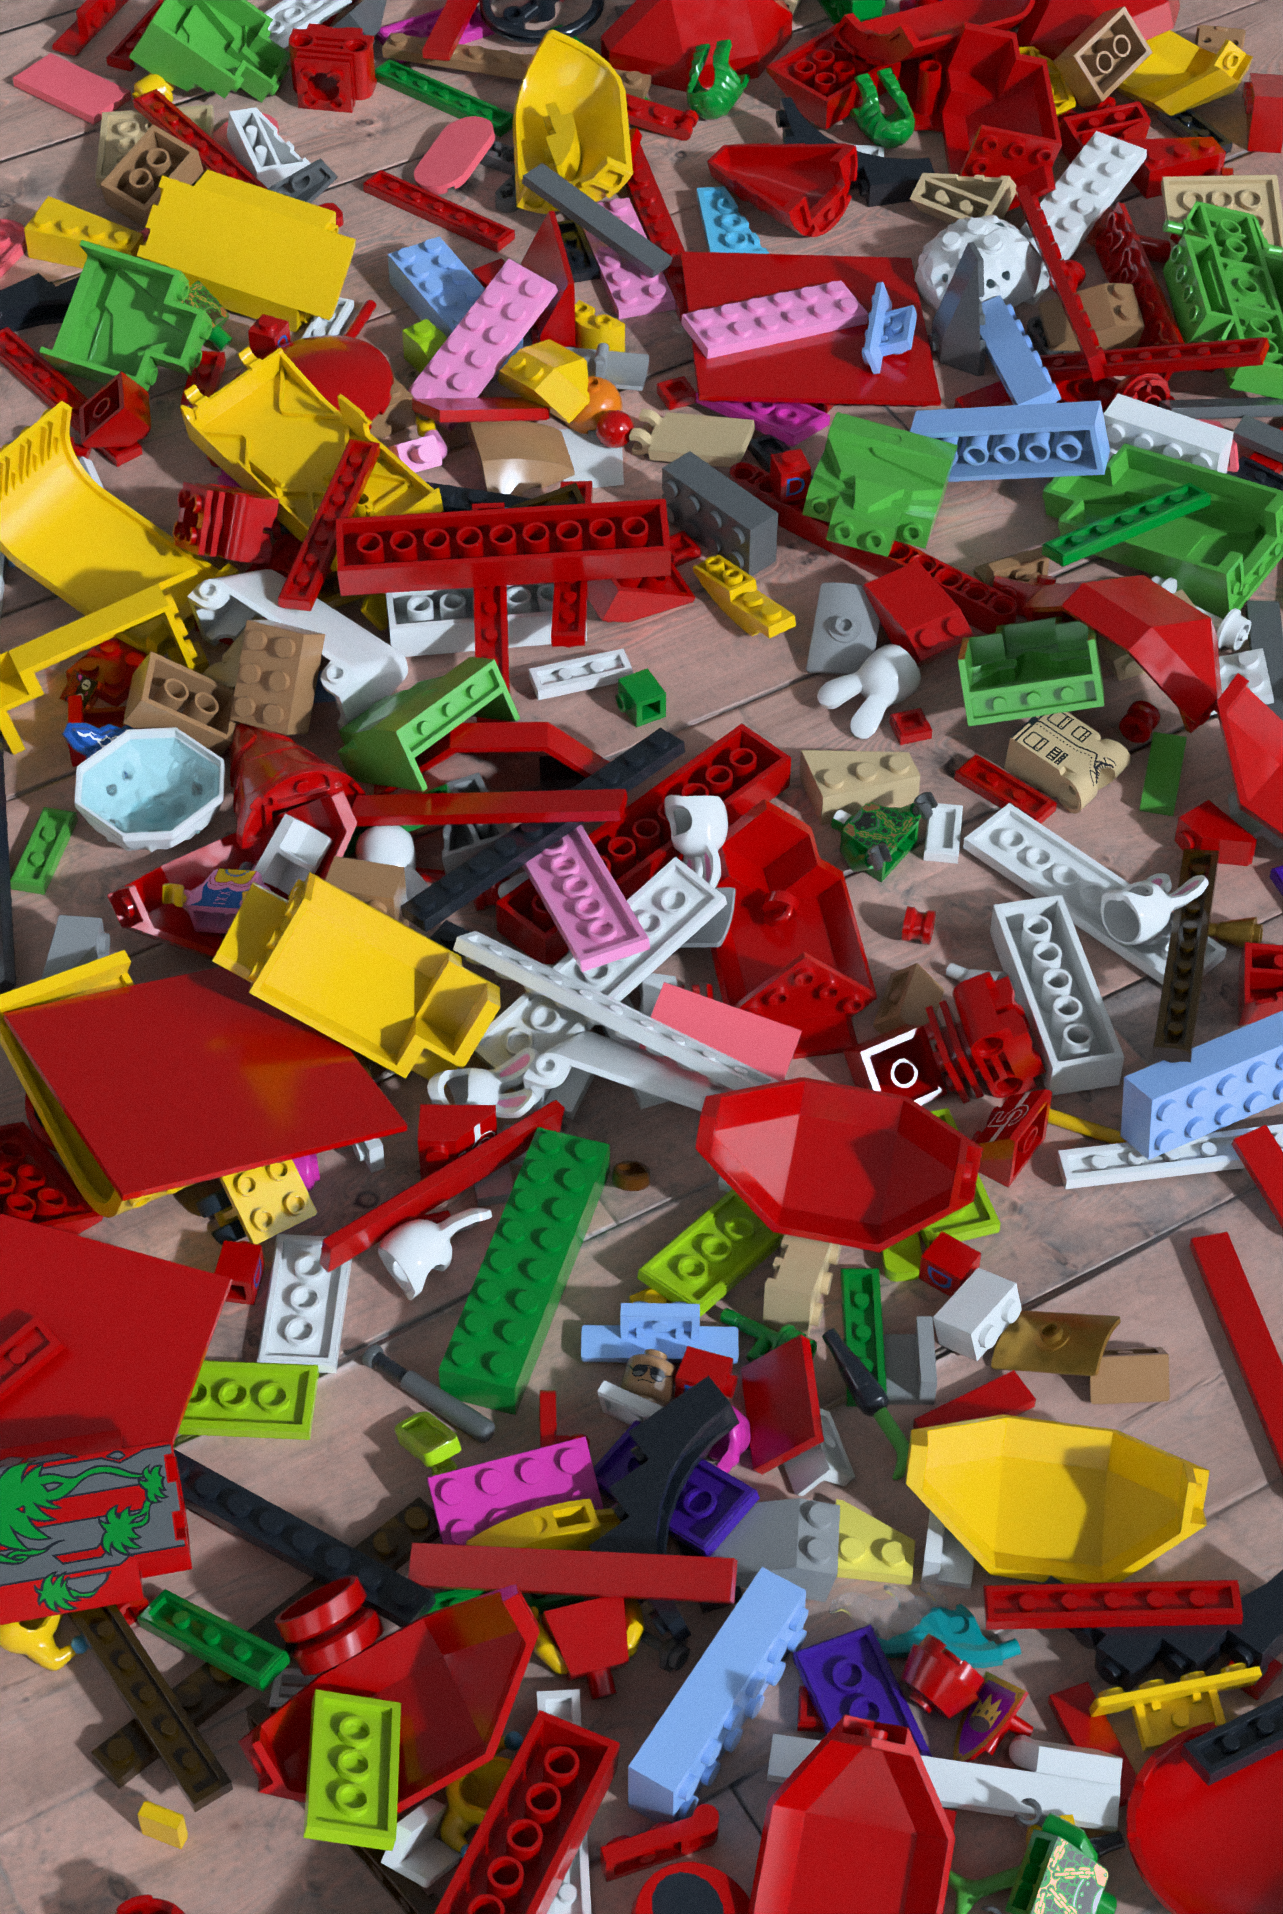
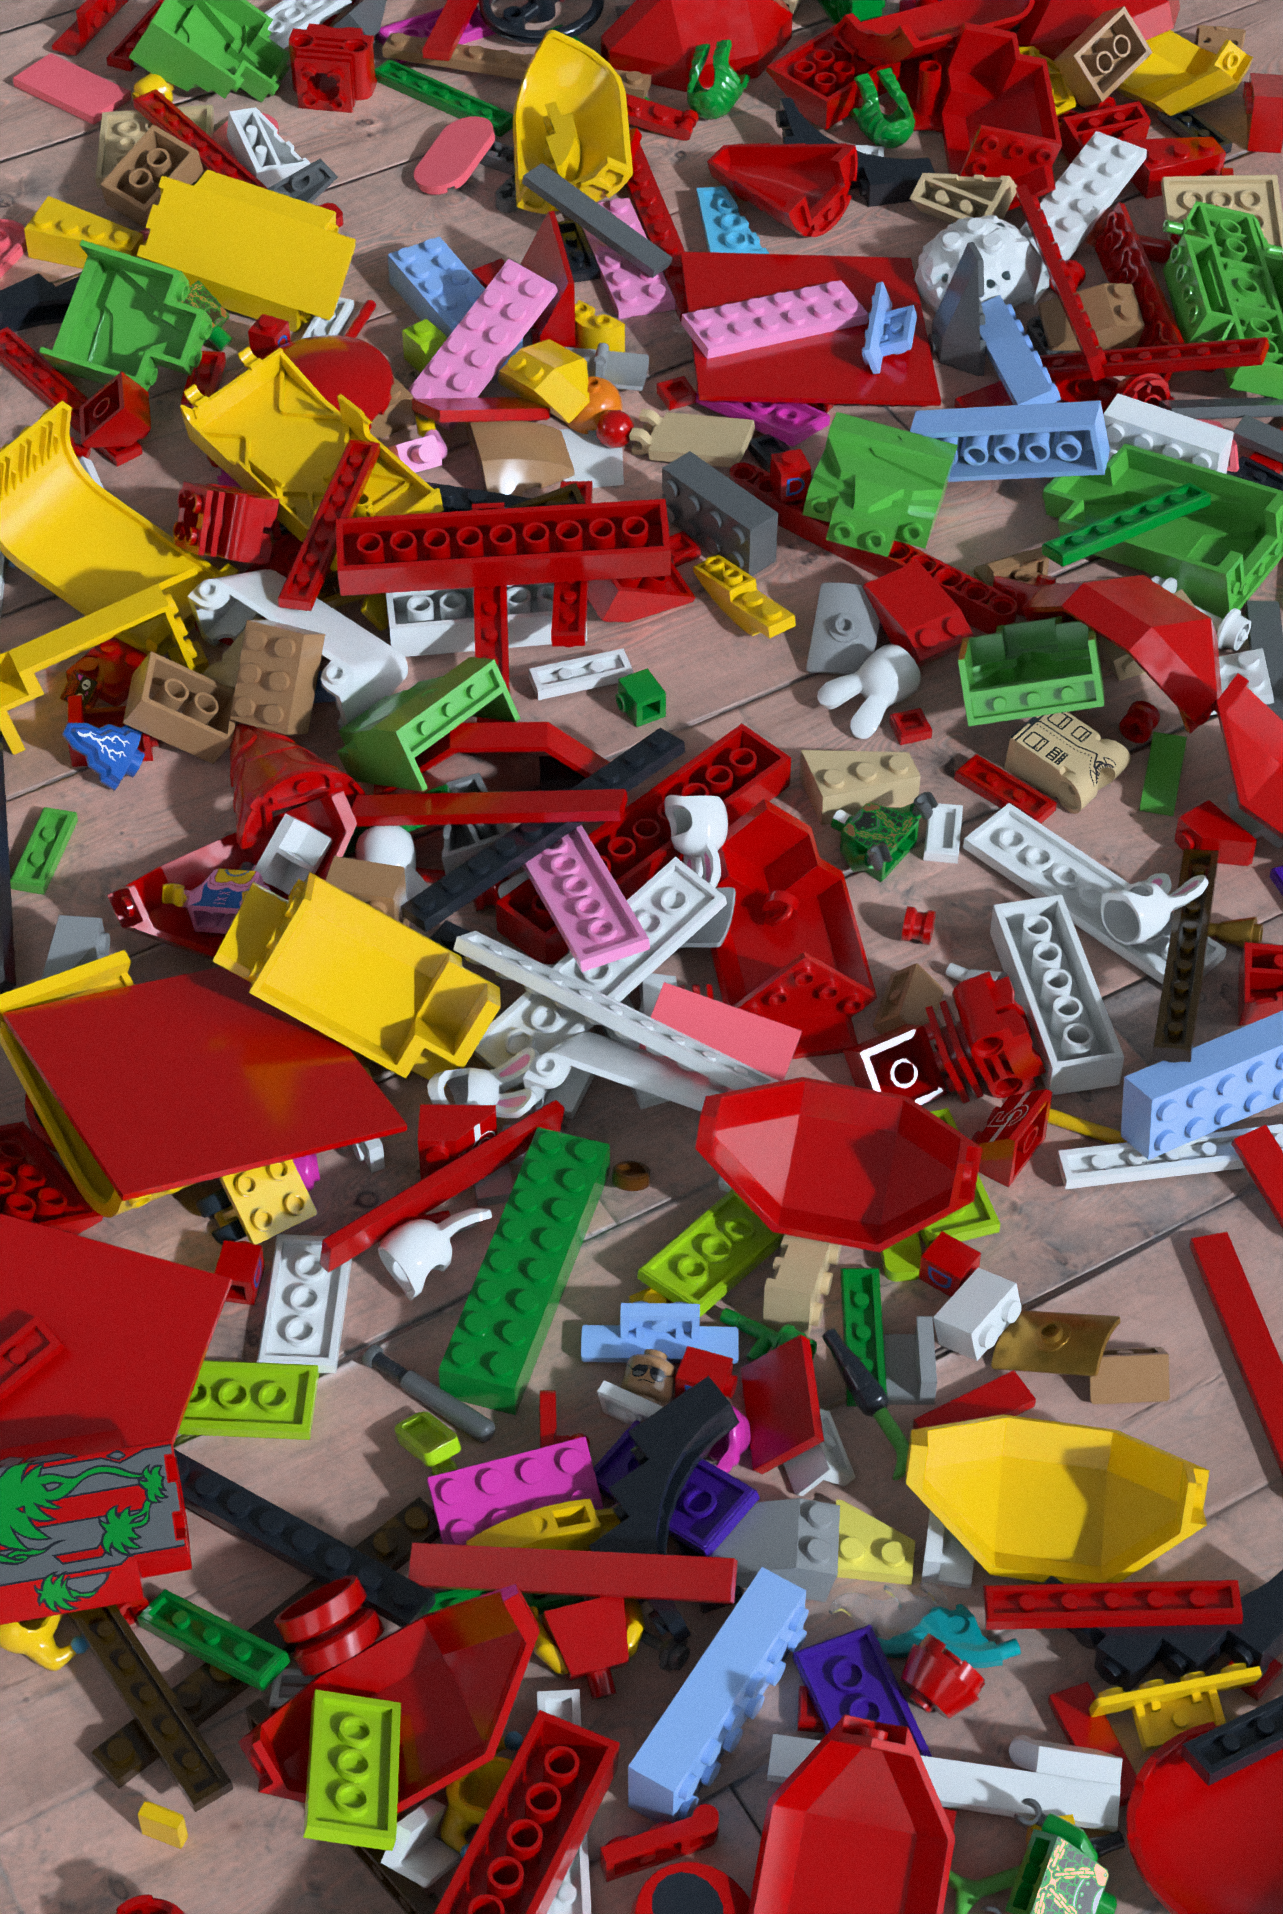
(150, 788): clear light blue rock -> none
(439, 211): red tile -> none
(990, 1718): shield -> none

